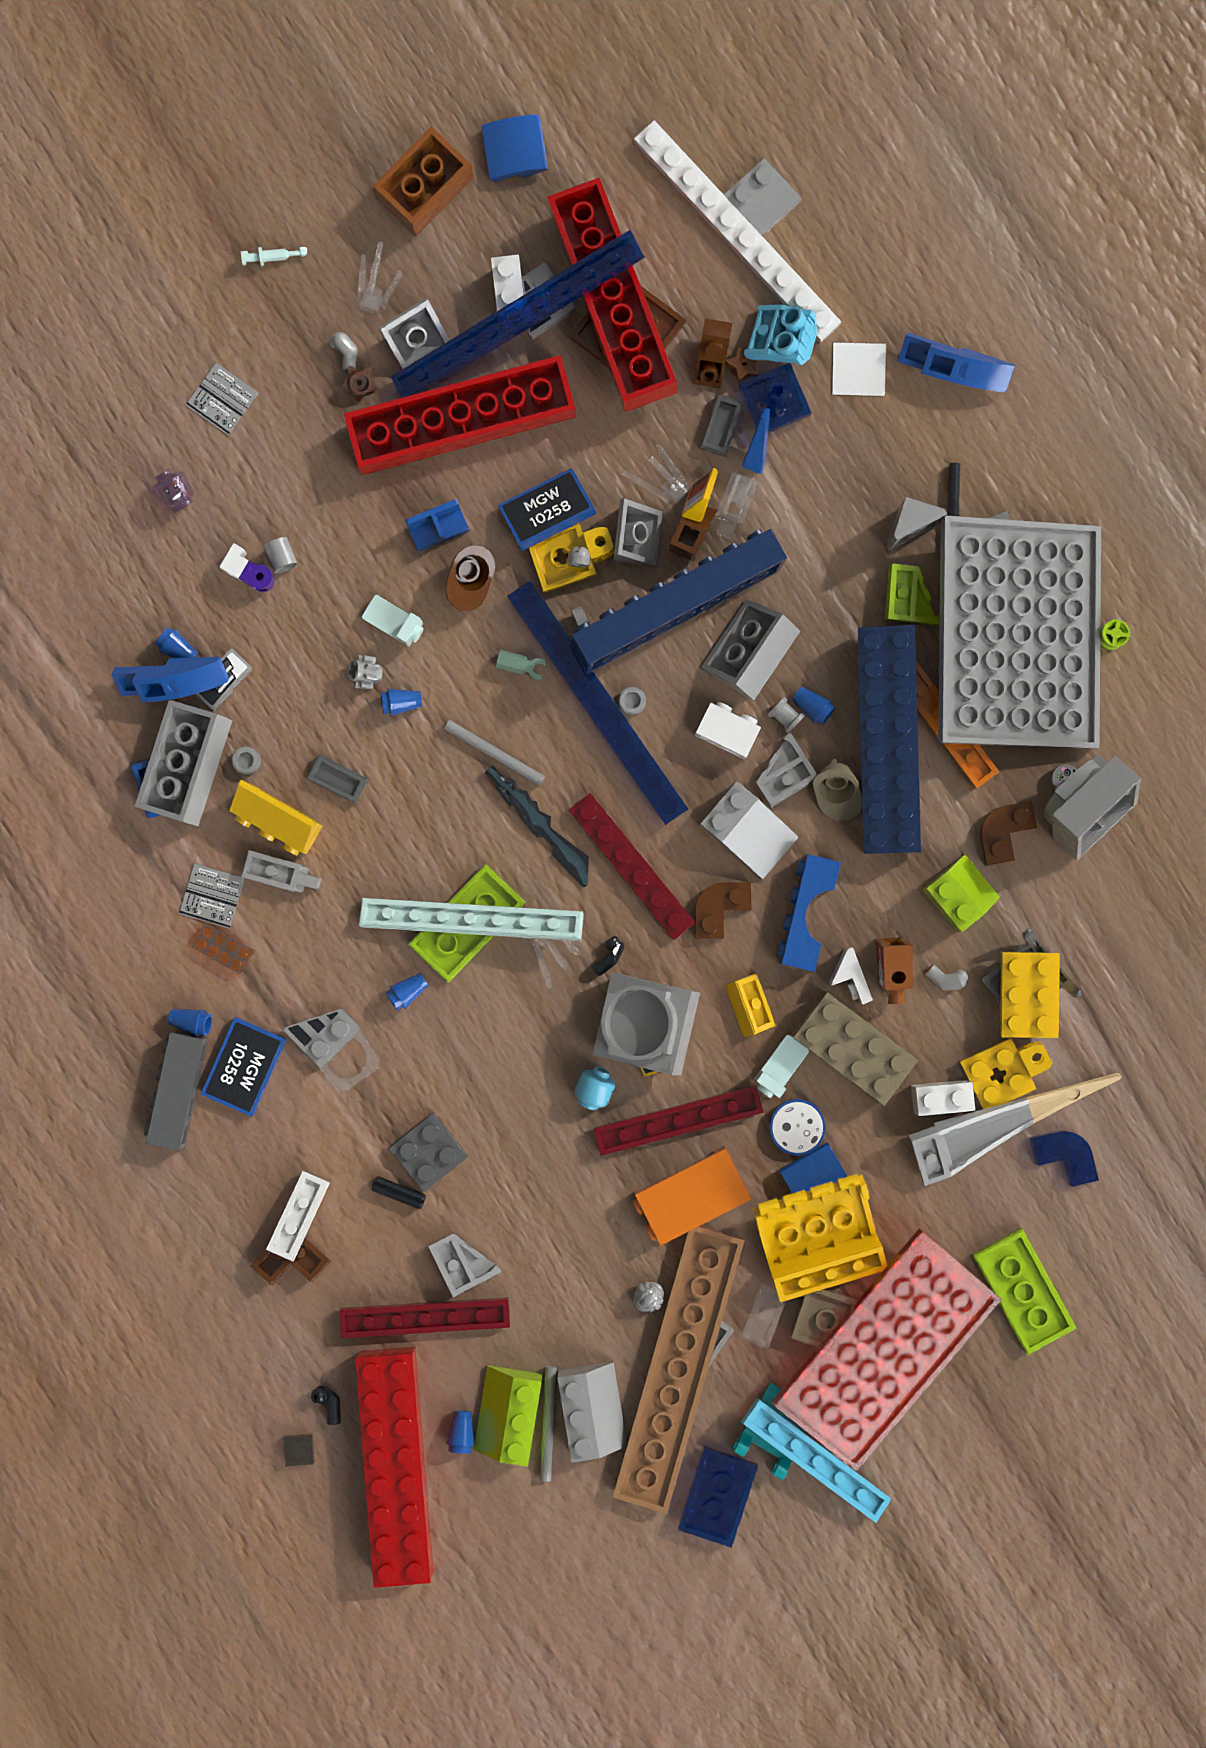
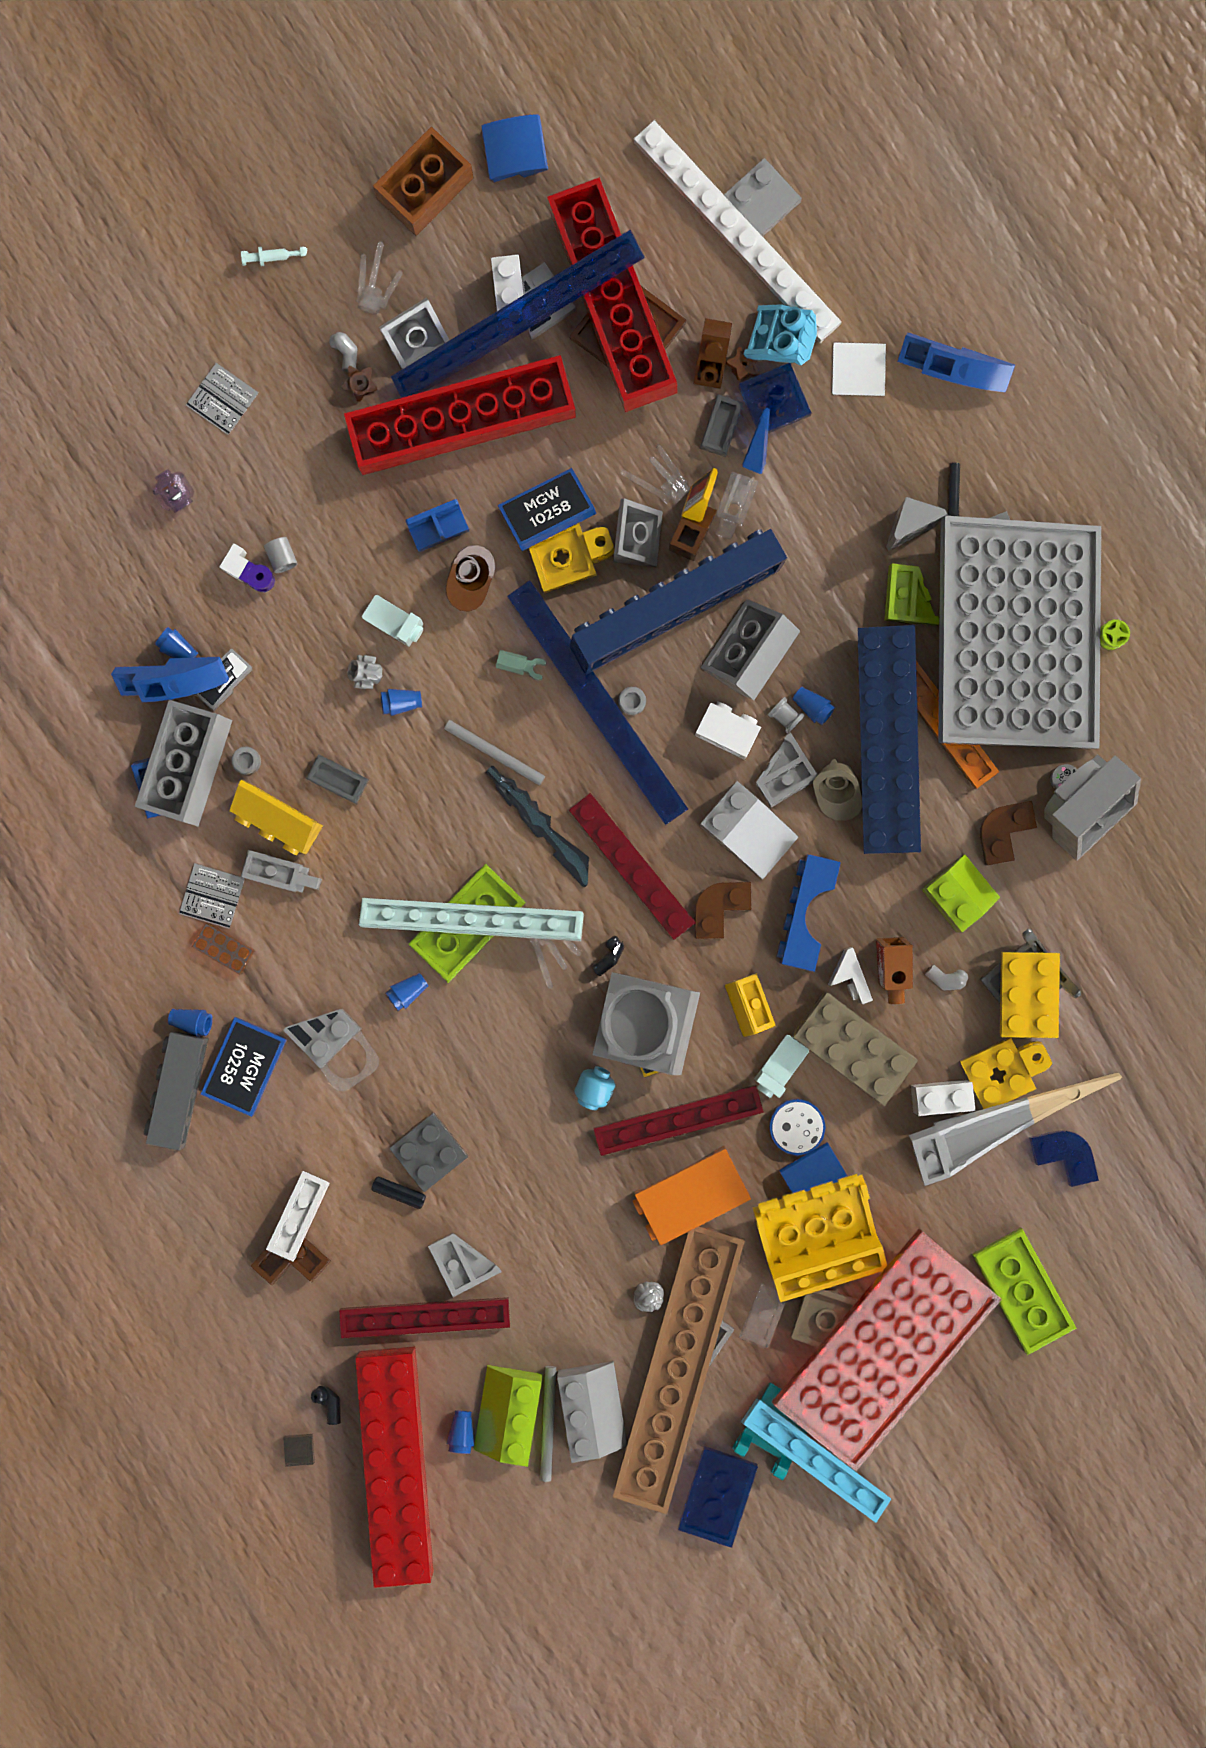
(579, 557): light grey hinge -> none
(579, 616): light grey tile -> none

